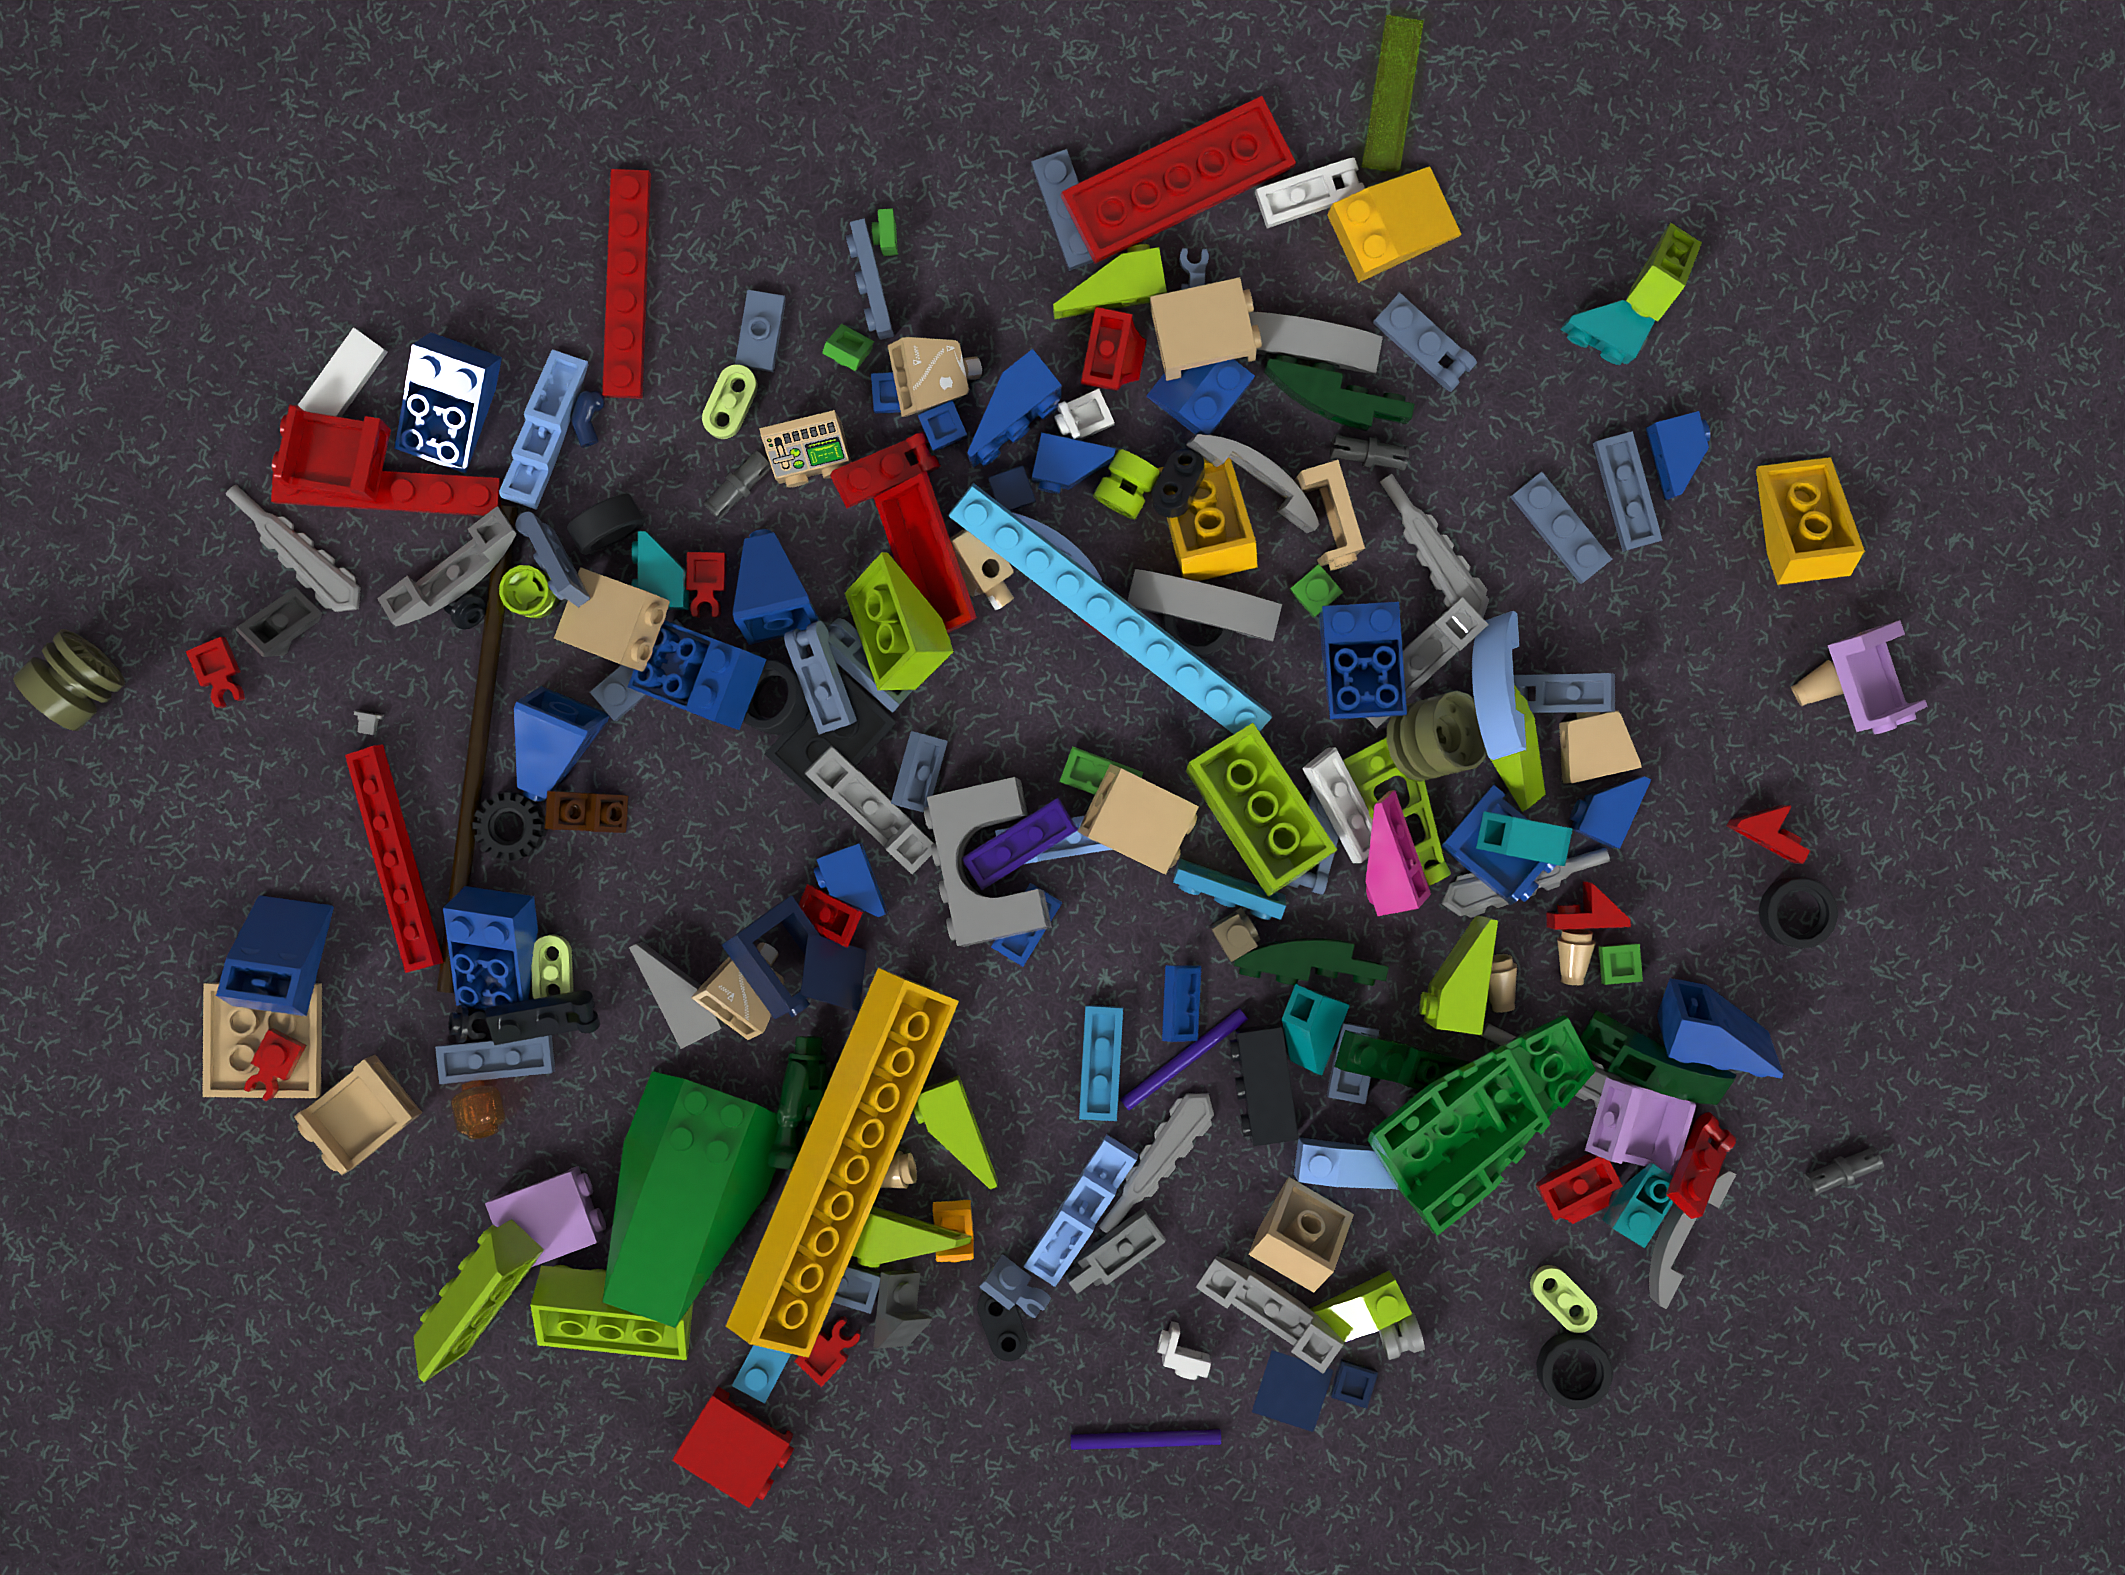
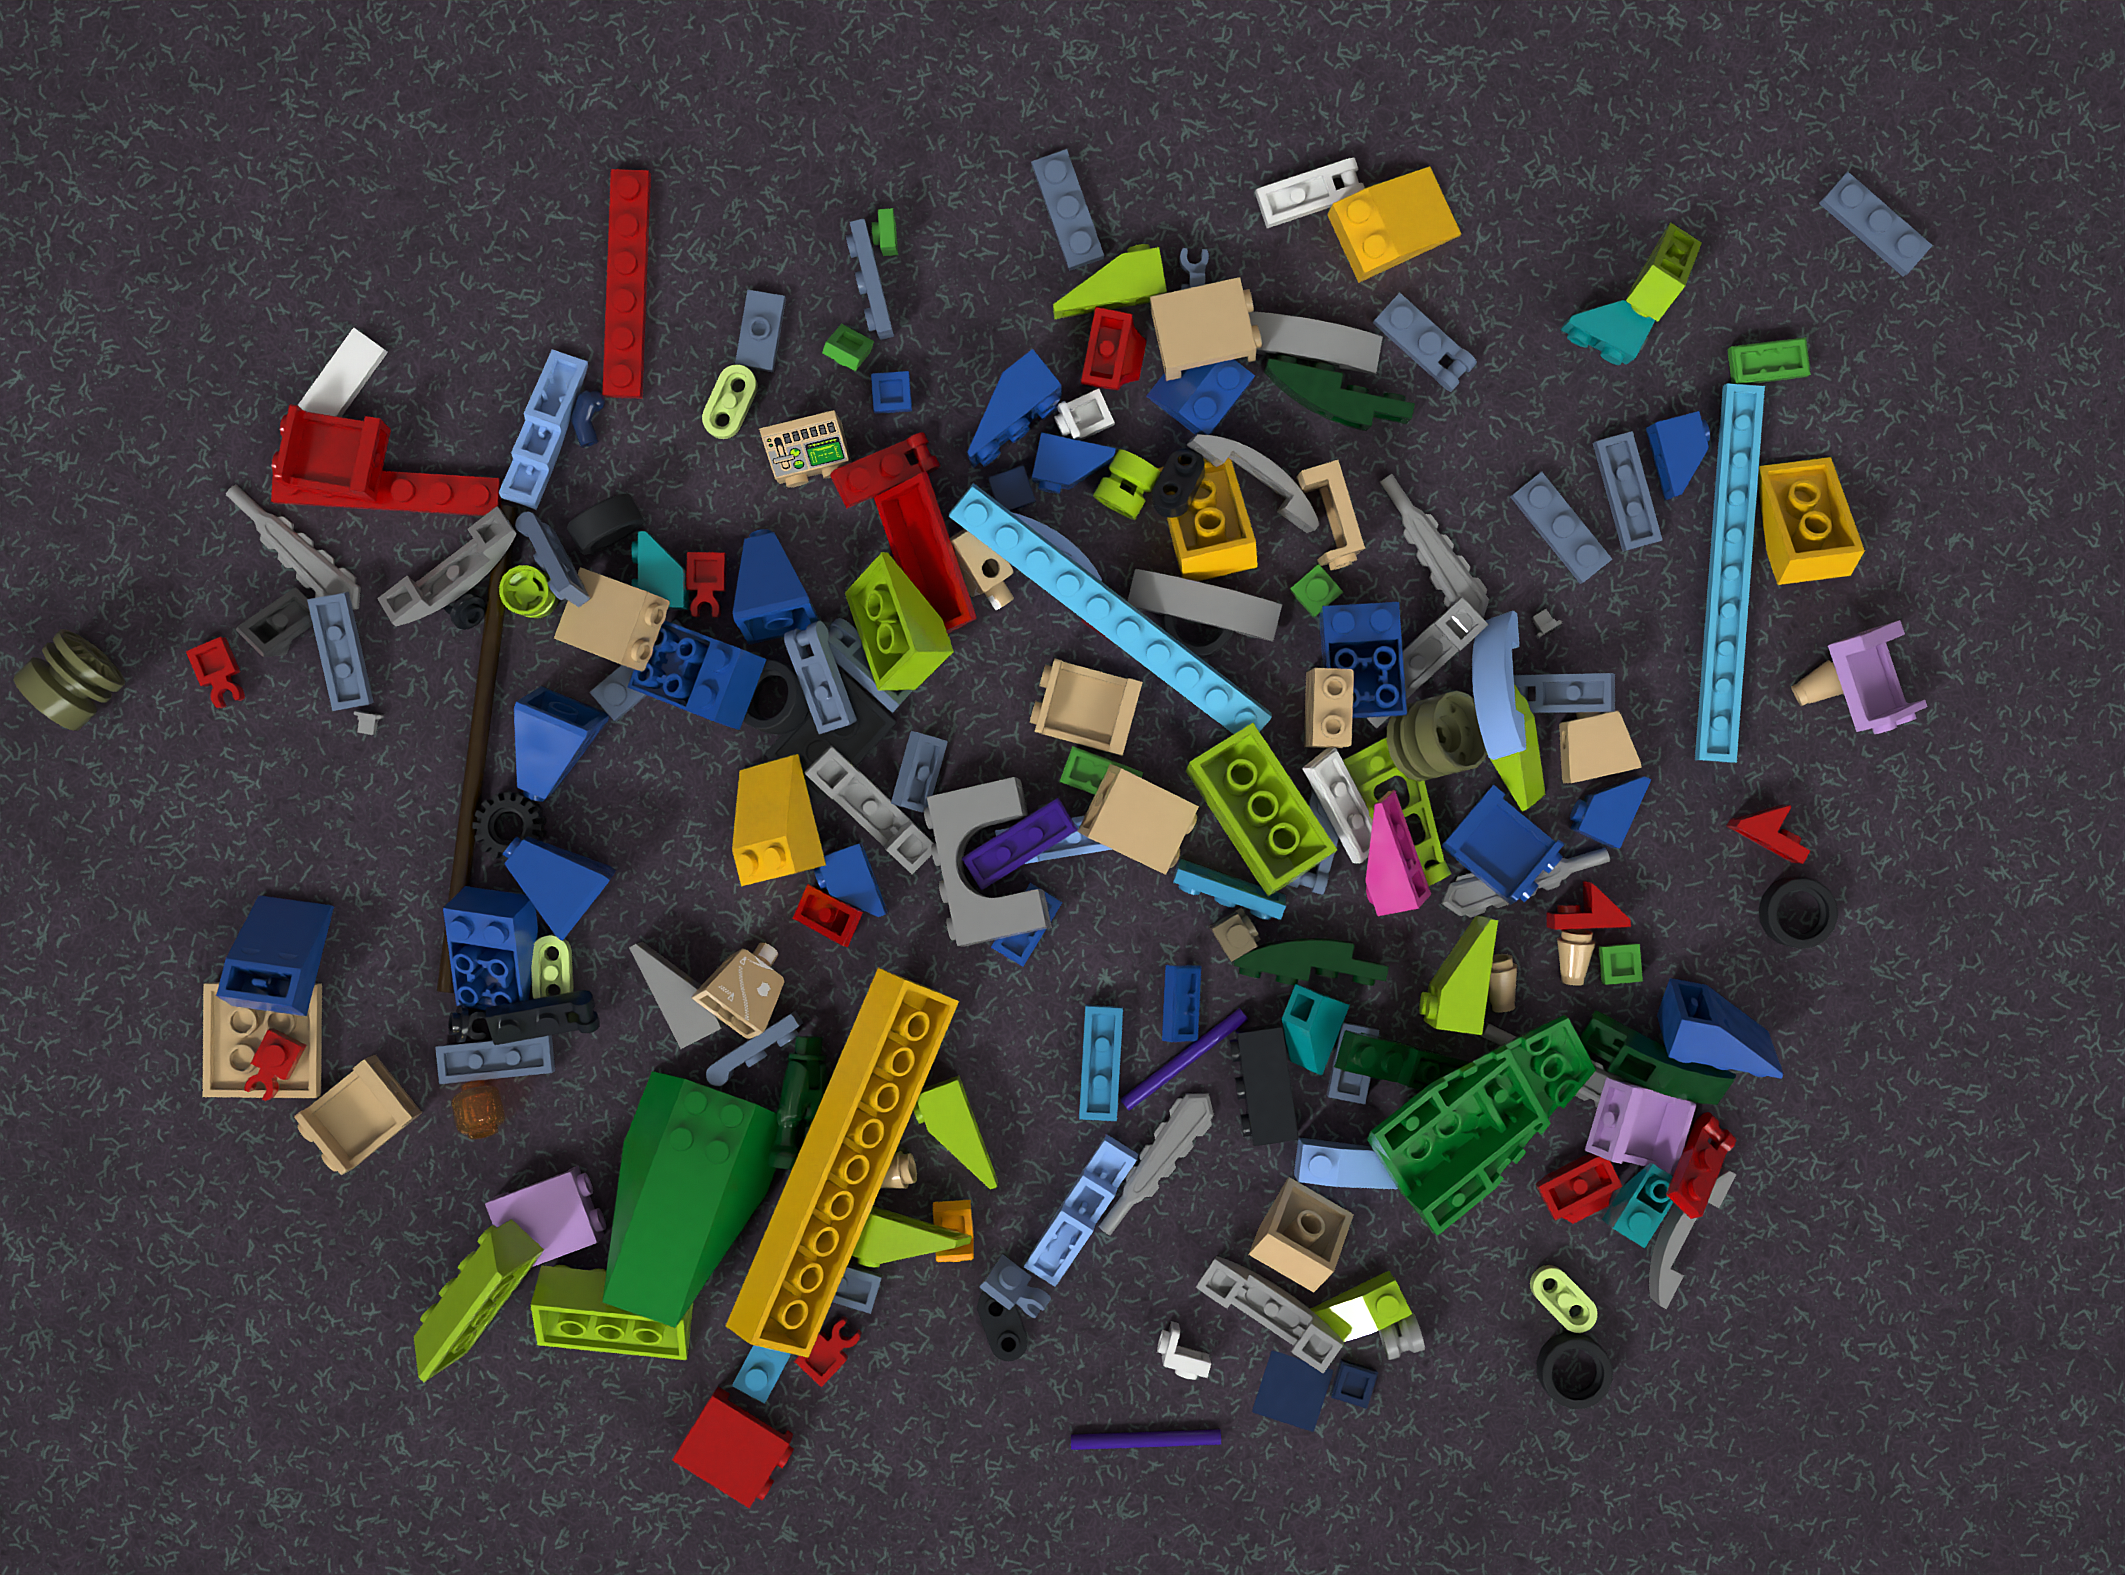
(340, 651): none -> sand blue plate
(394, 858): red plate -> none
(446, 400): blue slope -> none
(556, 881): none -> blue slope
(586, 812): reddish brown slope -> none
(737, 485): dark grey pin -> none
(753, 1049): none -> sand blue plate
(754, 966): dark blue window -> none
(774, 823): none -> yellow slope
(833, 972): dark blue sticker -> none
(897, 1311): dark grey slope -> none
(930, 372): tan torso -> none
(942, 426): blue plate -> none
(1086, 706): none -> tan panel
(1116, 1252): hinge -> none
(1178, 179): red plate -> none
(1328, 708): none -> tan panel
(1369, 452): dark grey pin -> none
(1392, 93): clear neon green tile -> none
(1524, 838): teal slope -> none
(1545, 623): none -> light grey piece
(1729, 573): none -> medium azure plate
(1769, 361): none -> bright green plate
(1843, 1171): dark grey pin -> none
(1875, 224): none -> sand blue plate

